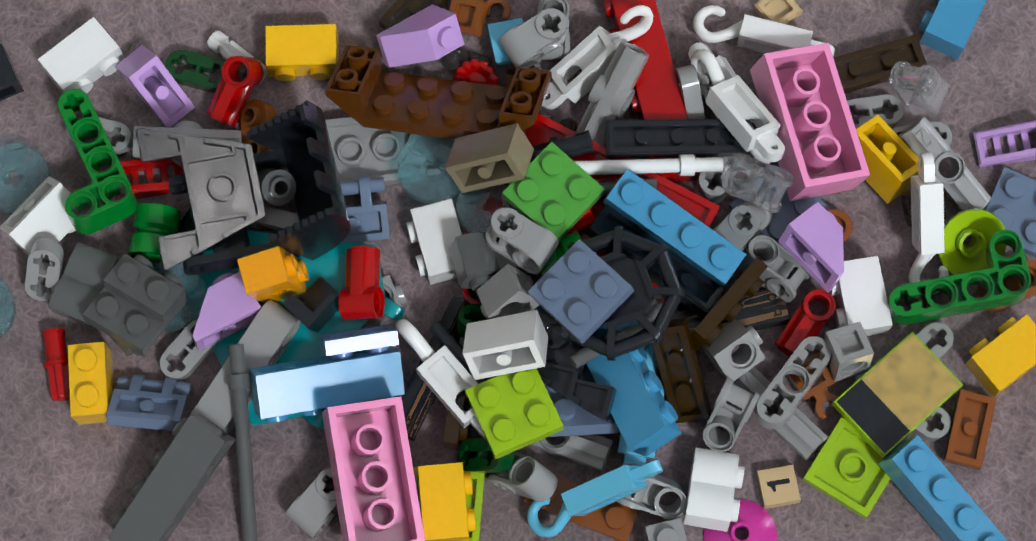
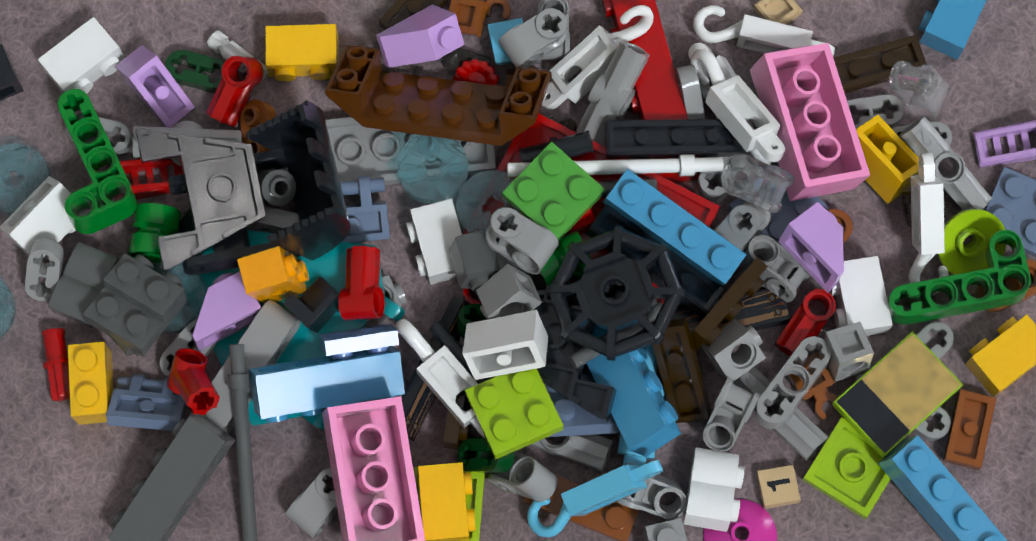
(191, 381): none -> red piece
(489, 158): dark tan brick -> none
(580, 291): sand blue plate -> none

